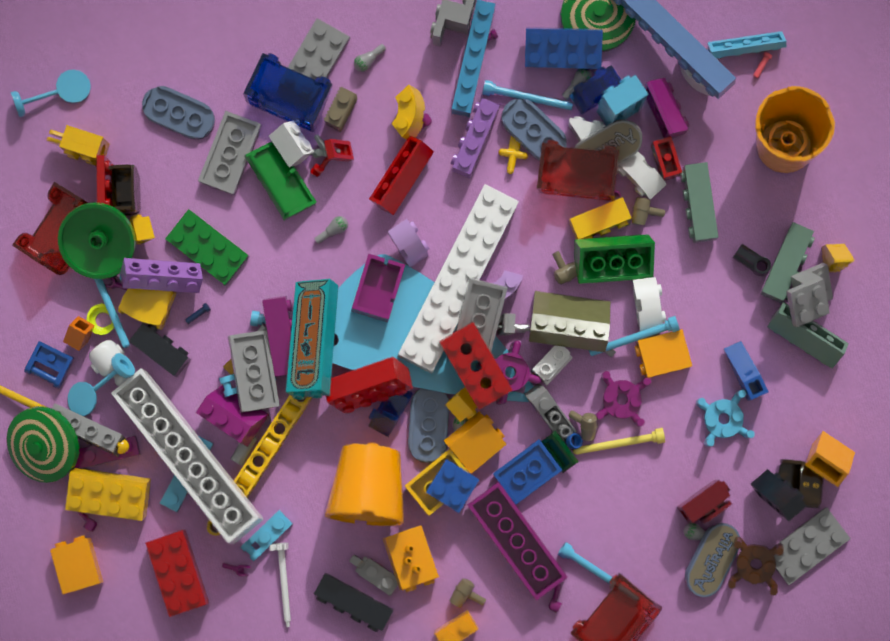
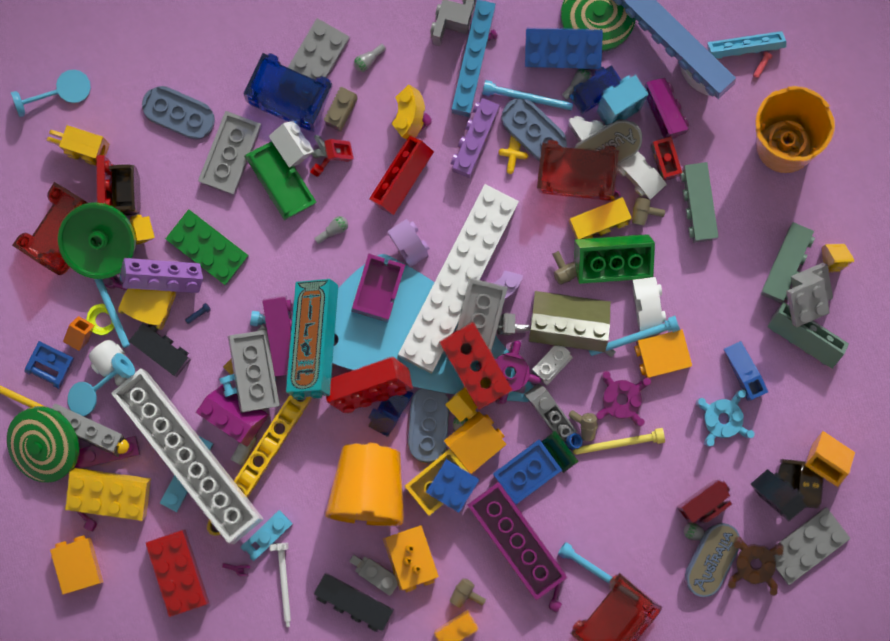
(750, 259): black piece -> none

